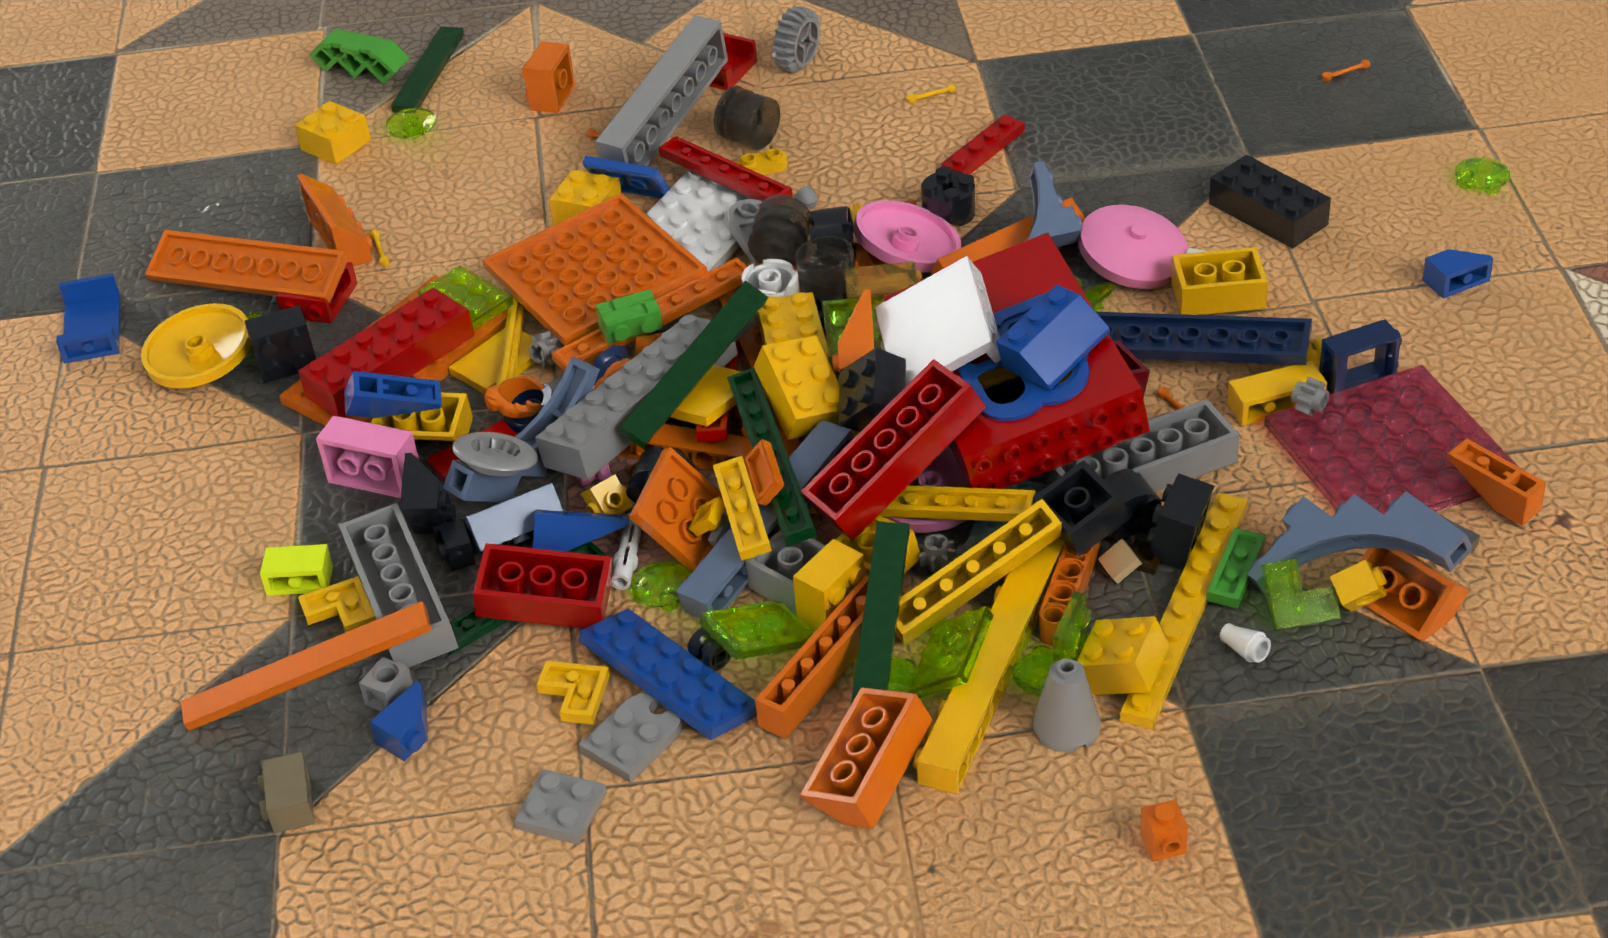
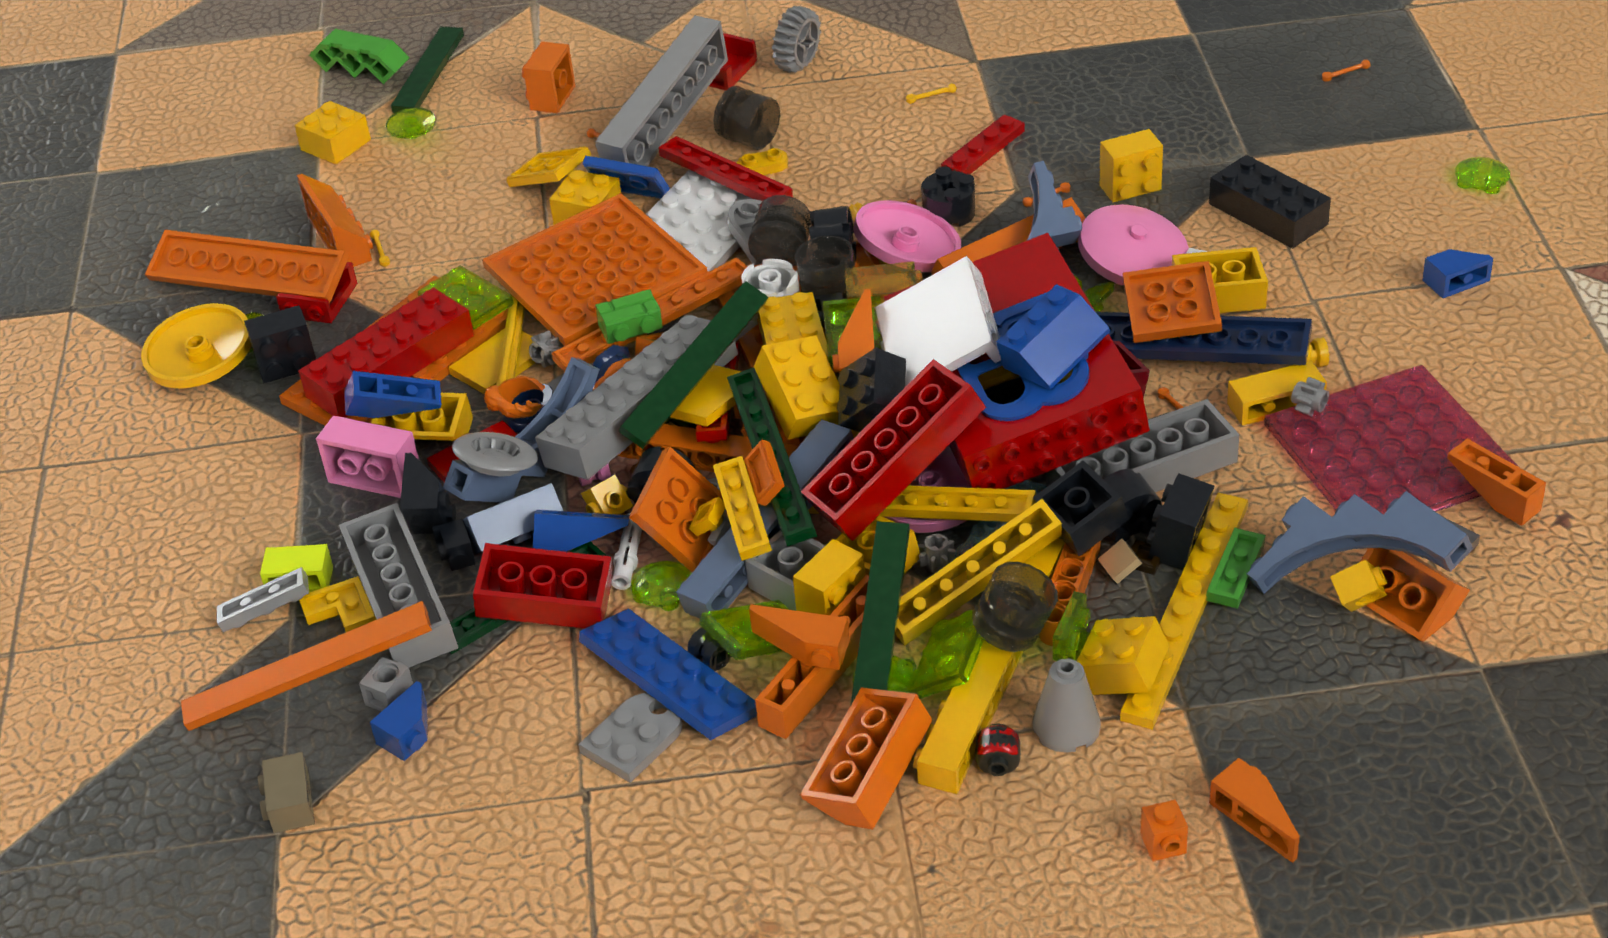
(90, 318): blue panel -> none
(262, 600): none -> light grey plate
(548, 166): none -> yellow tile
(560, 806): light grey plate -> none
(581, 686): yellow plate -> none
(806, 636): none -> orange slope
(807, 196): light grey hinge -> none
(997, 749): none -> pearl dark grey head
(1015, 606): none -> clear smoke wheel
(1033, 669): clear neon green dish -> none
(1064, 187): none -> orange hinge
(1131, 165): none -> yellow brick
(1172, 302): none -> orange plate
(1248, 643): white cone -> none
(1252, 803): none -> orange slope
(1292, 605): clear neon green plate -> none
(1338, 347): dark blue window -> none

